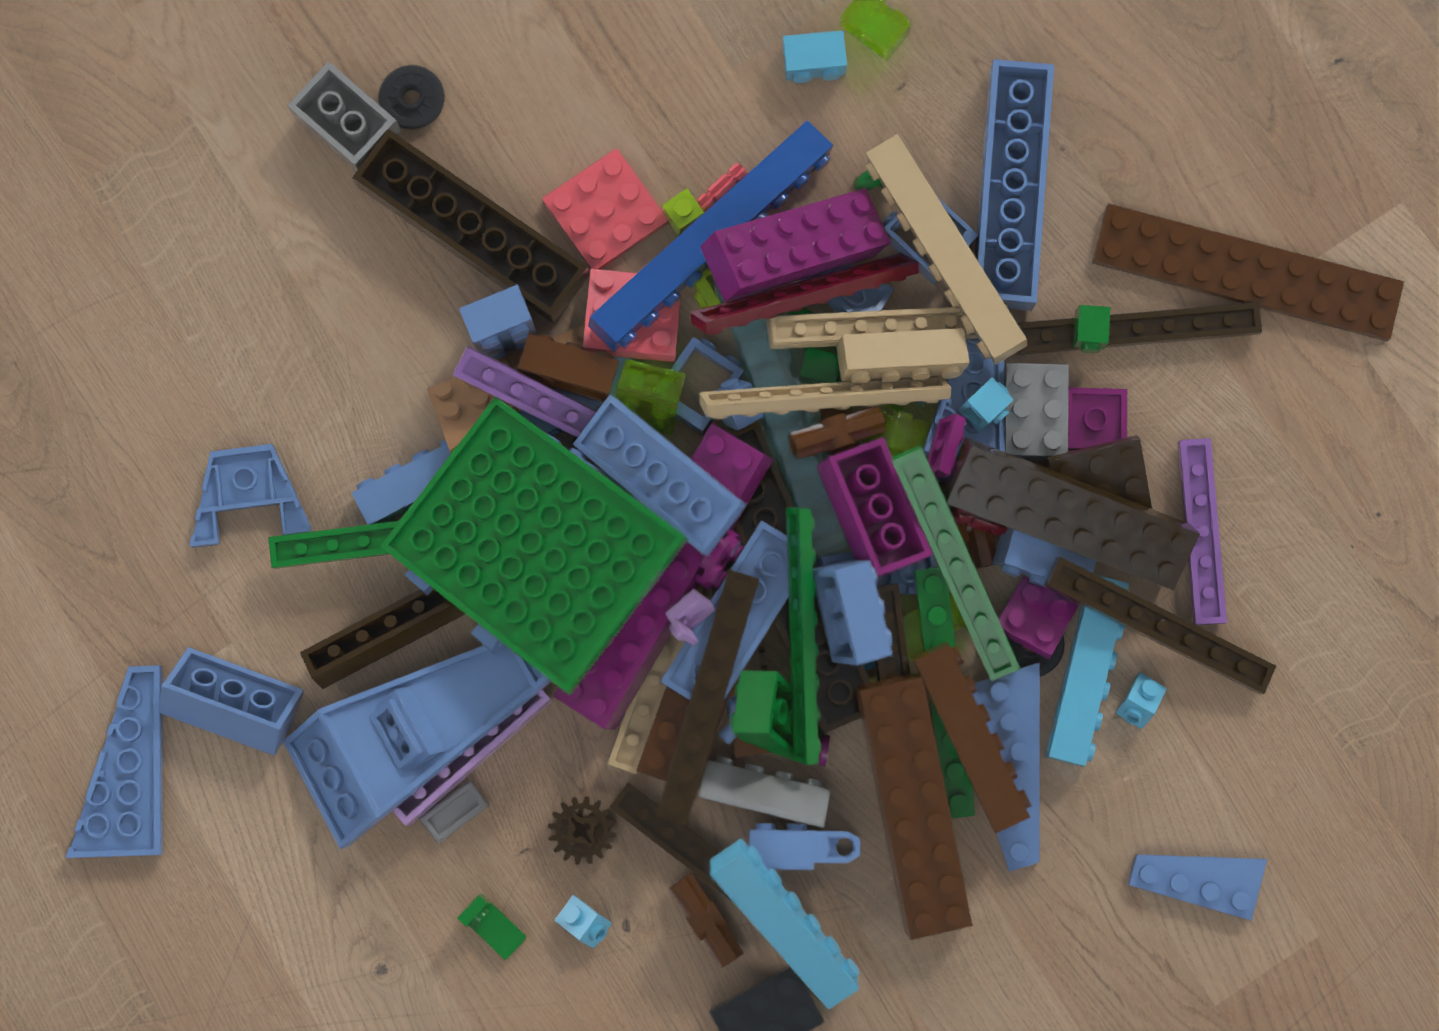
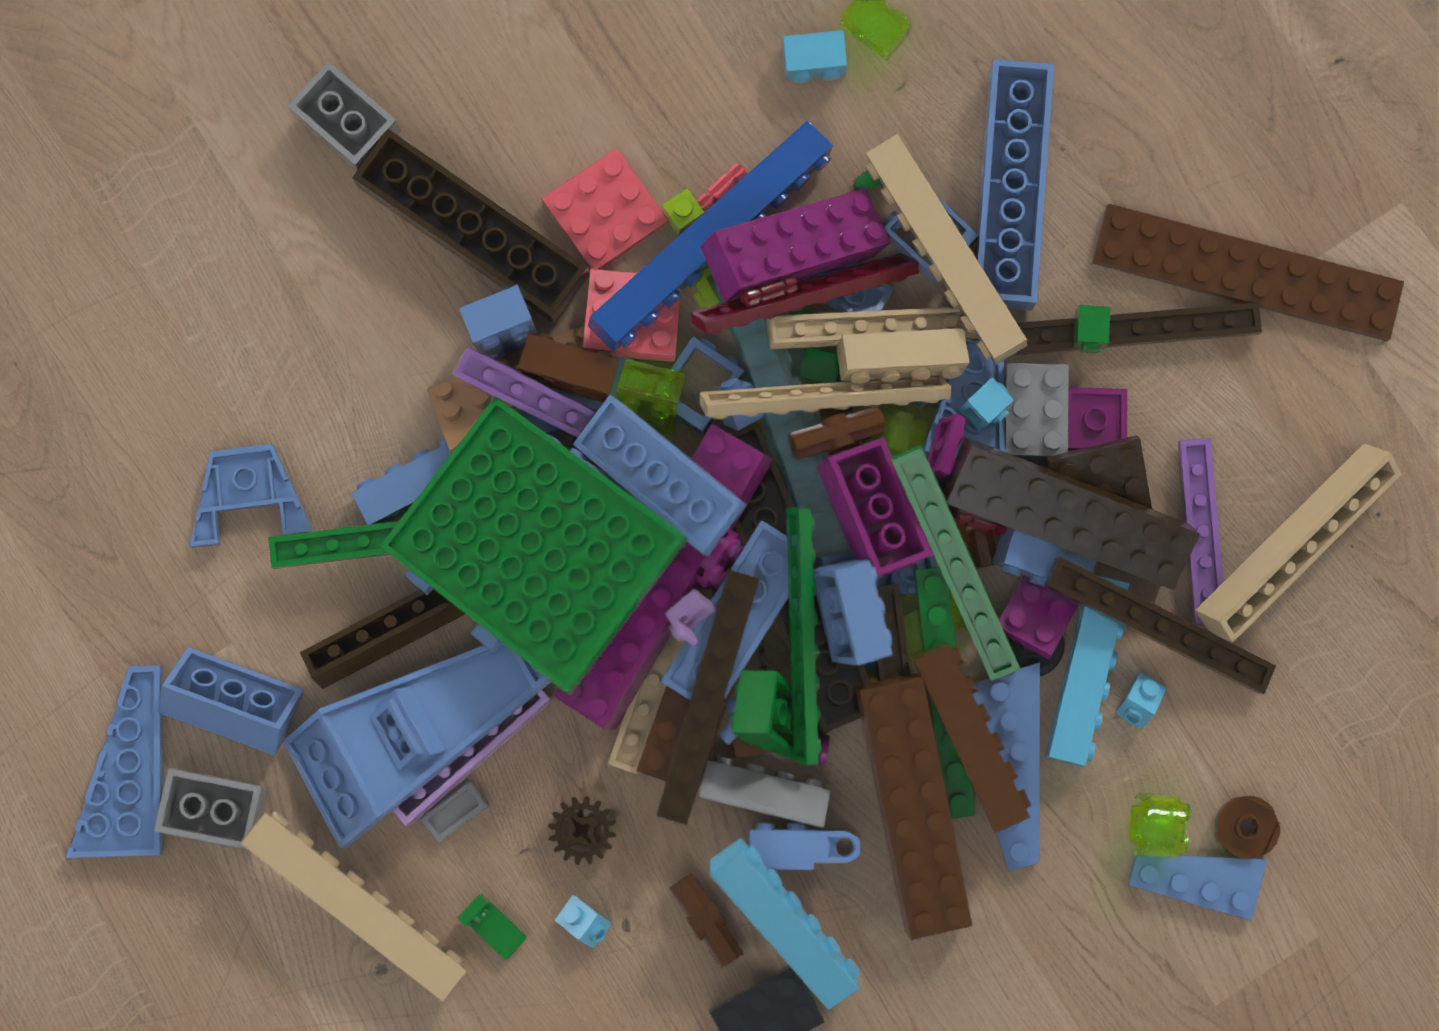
(209, 807): none -> light grey brick
(354, 906): none -> tan brick
(406, 79): black wheel -> none
(669, 835): dark brown plate -> none
(768, 291): none -> dark red axle
(1159, 826): none -> clear neon green brick
(1263, 820): none -> reddish brown plate
(1298, 542): none -> tan brick

